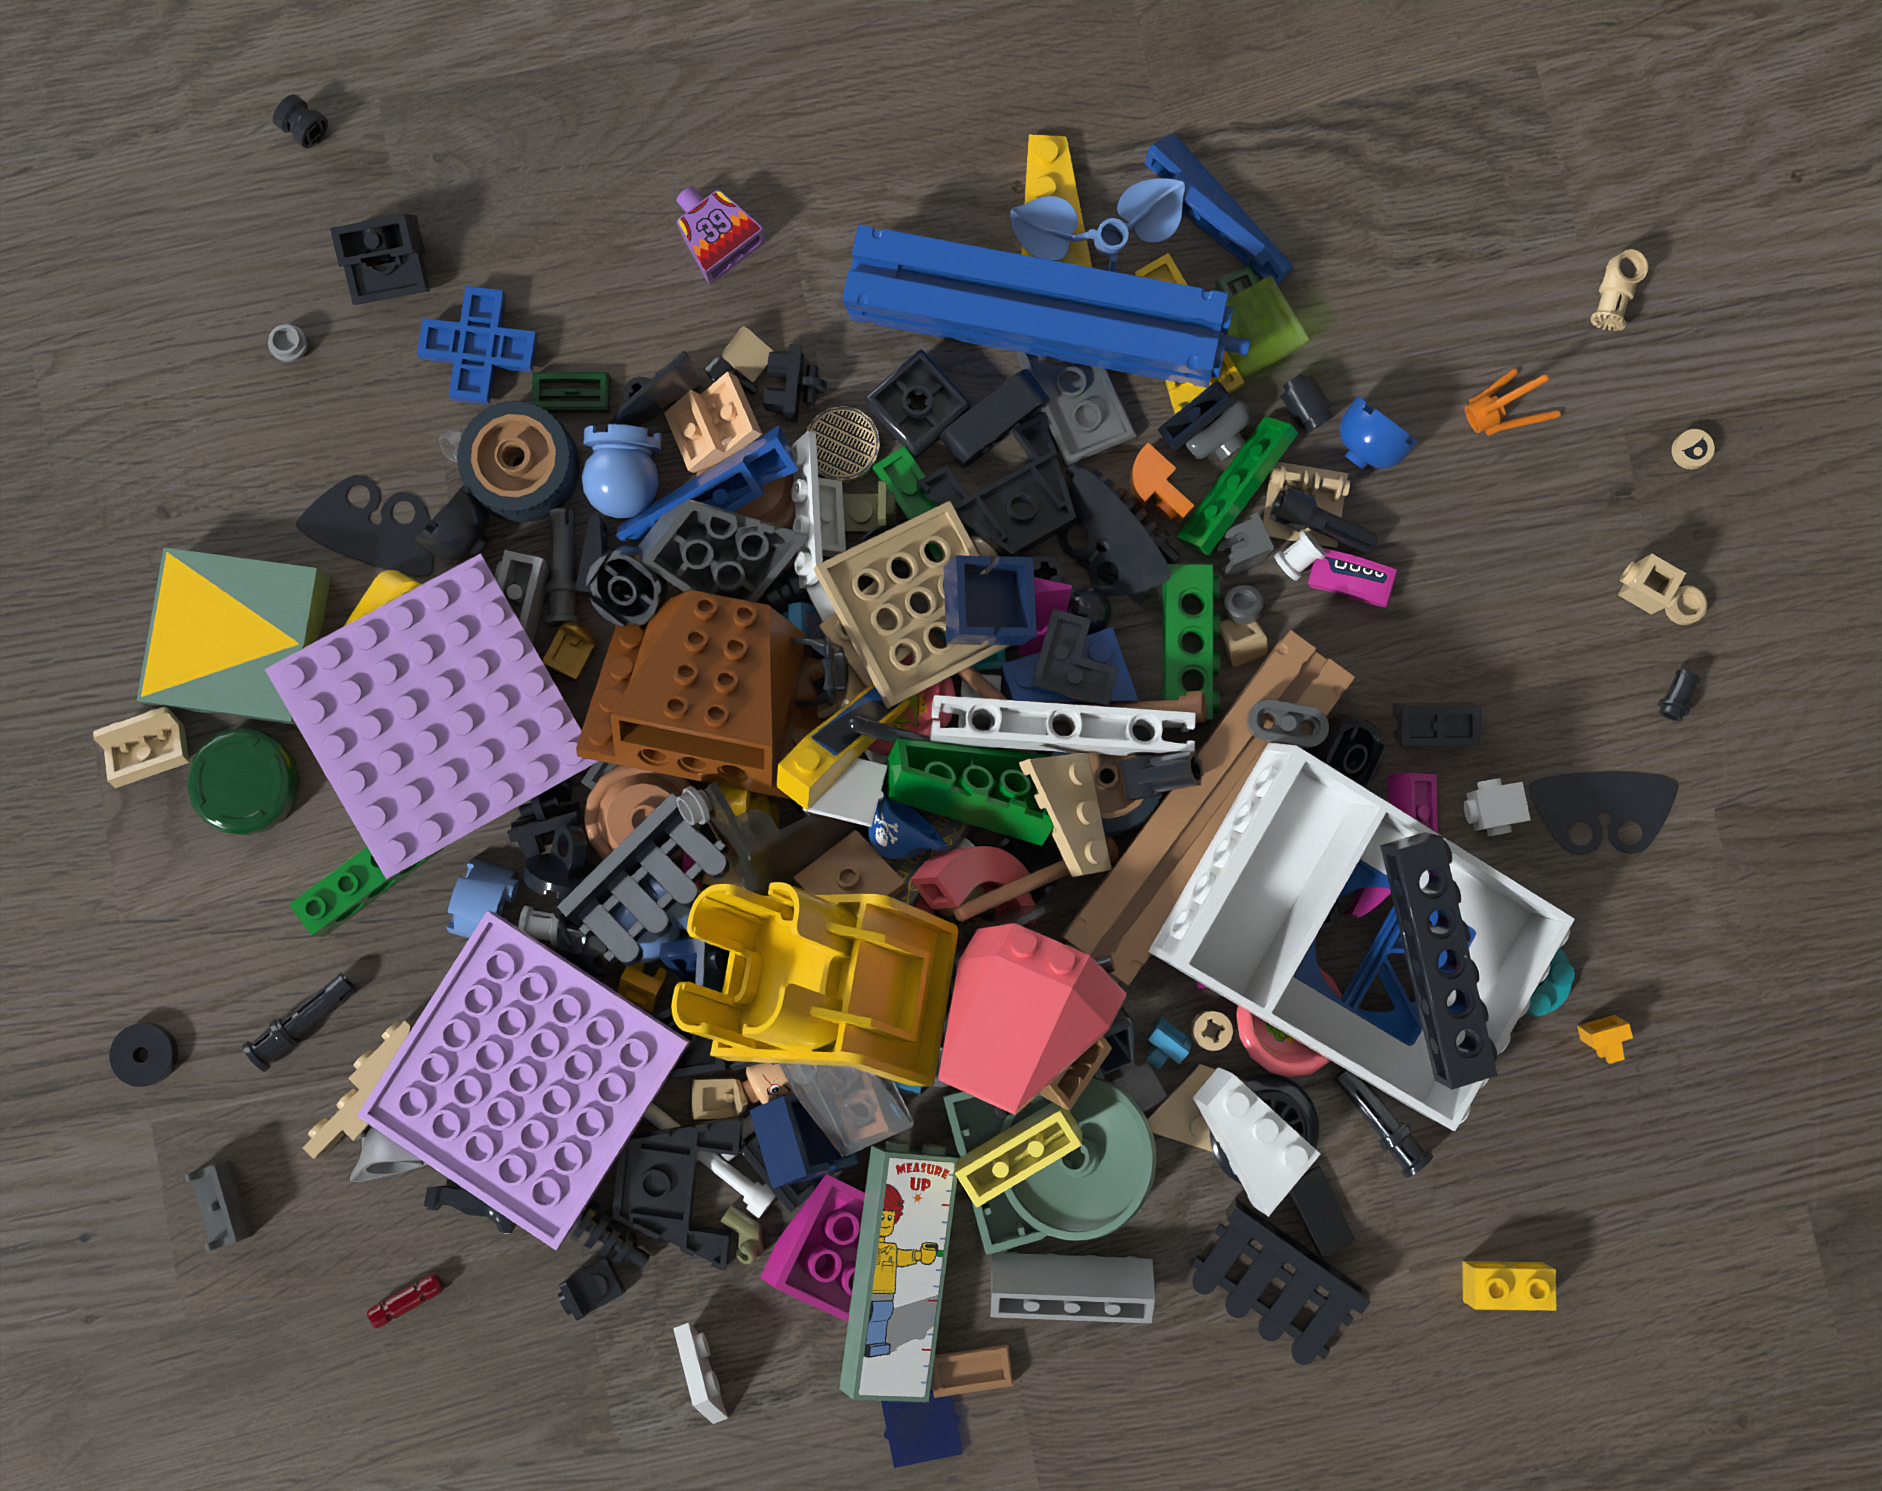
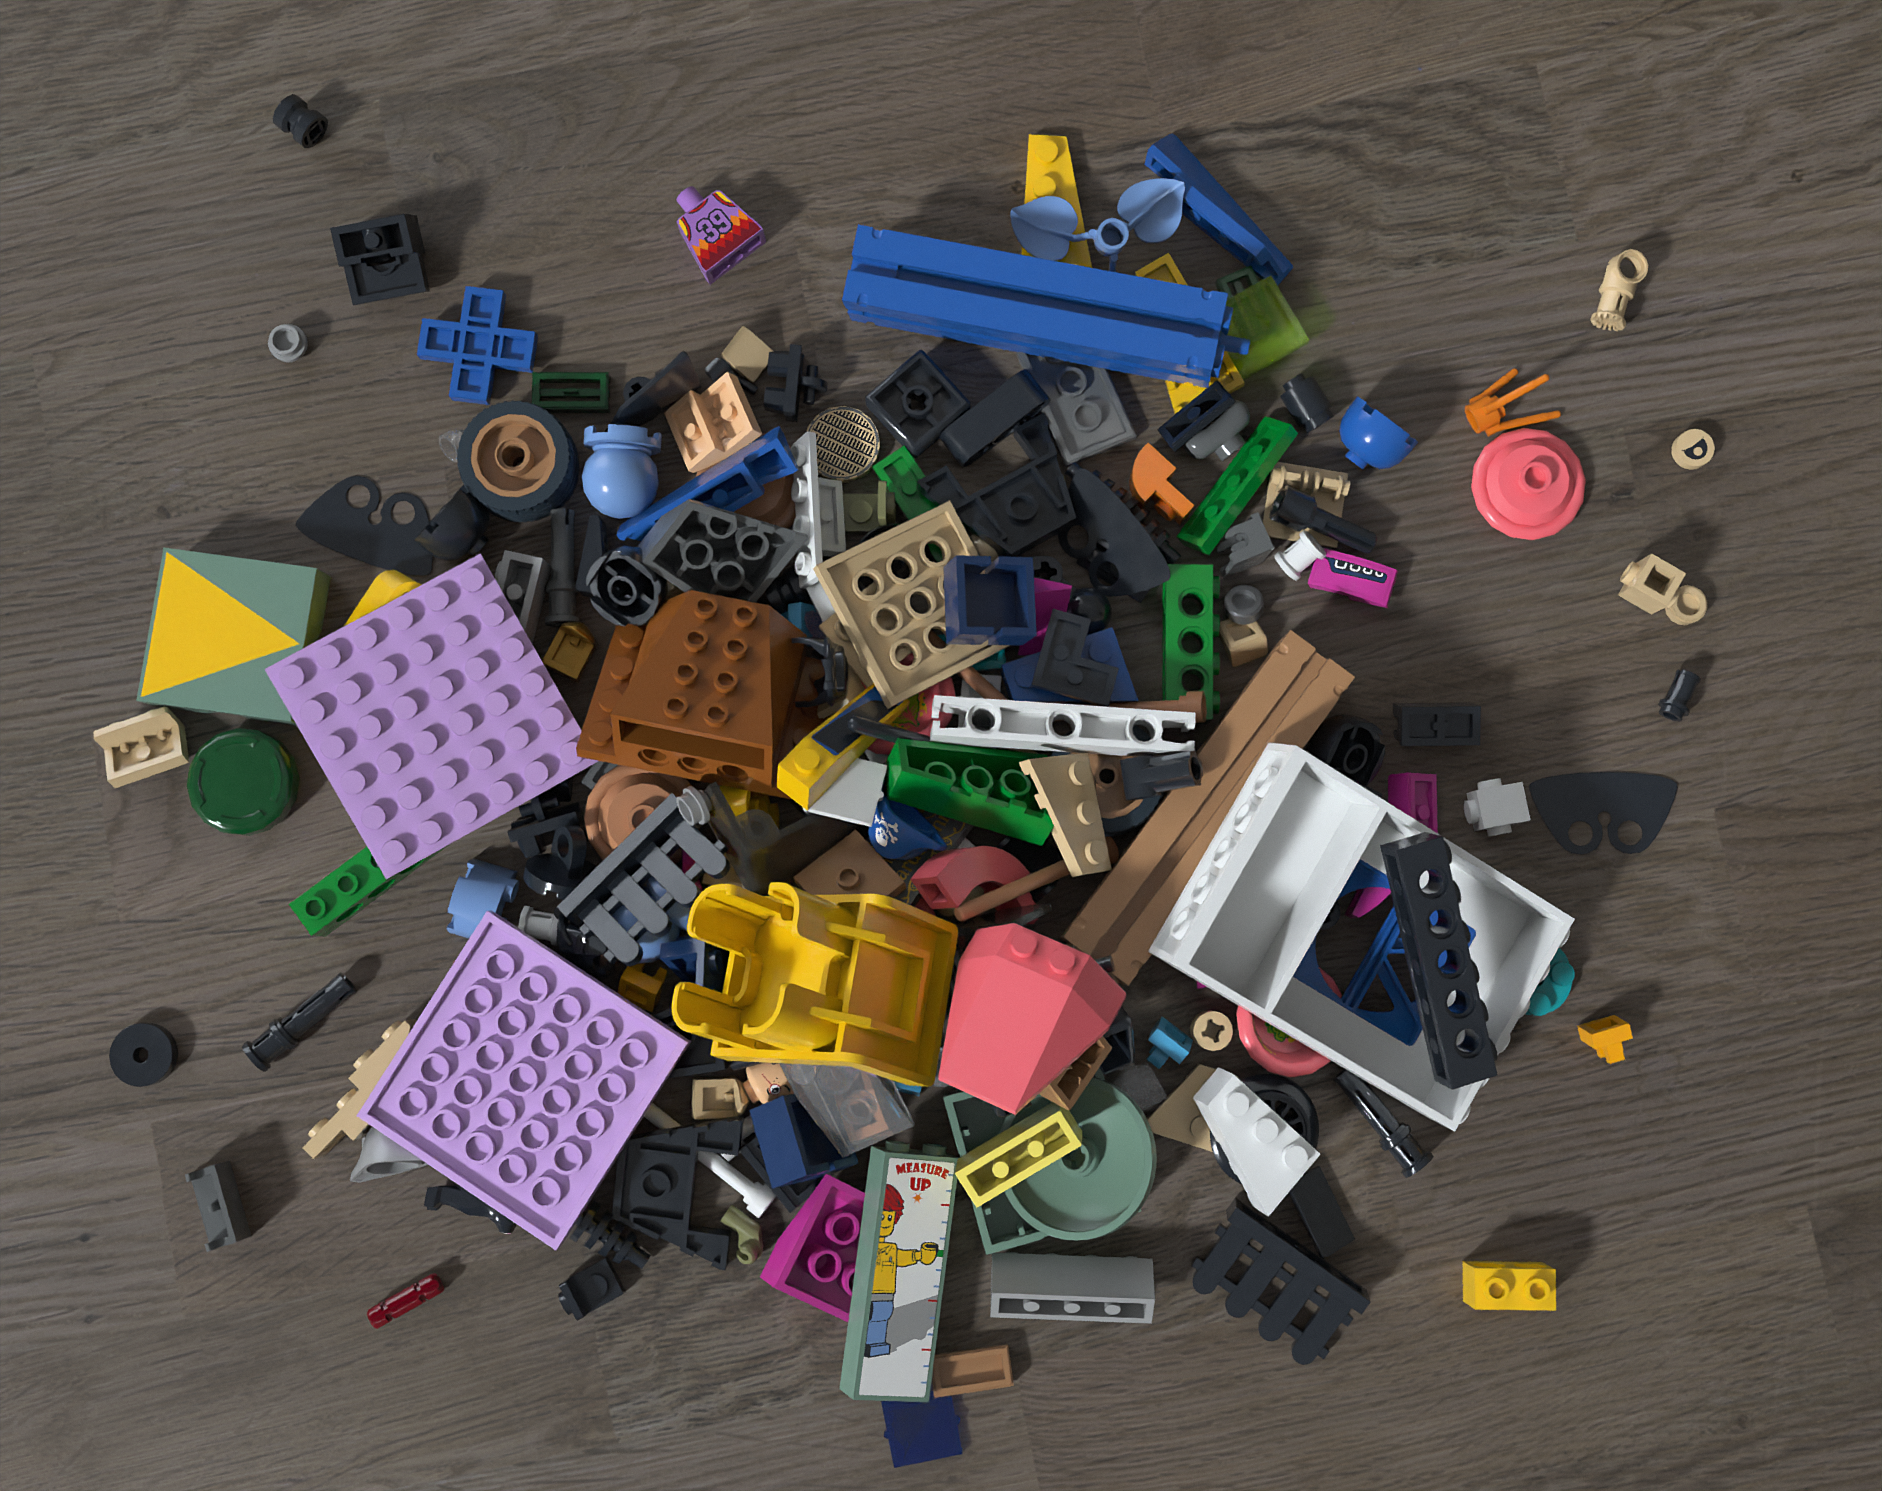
(699, 1376): white wing -> none
(1286, 723): dark grey plate -> none
(1528, 484): none -> coral piece

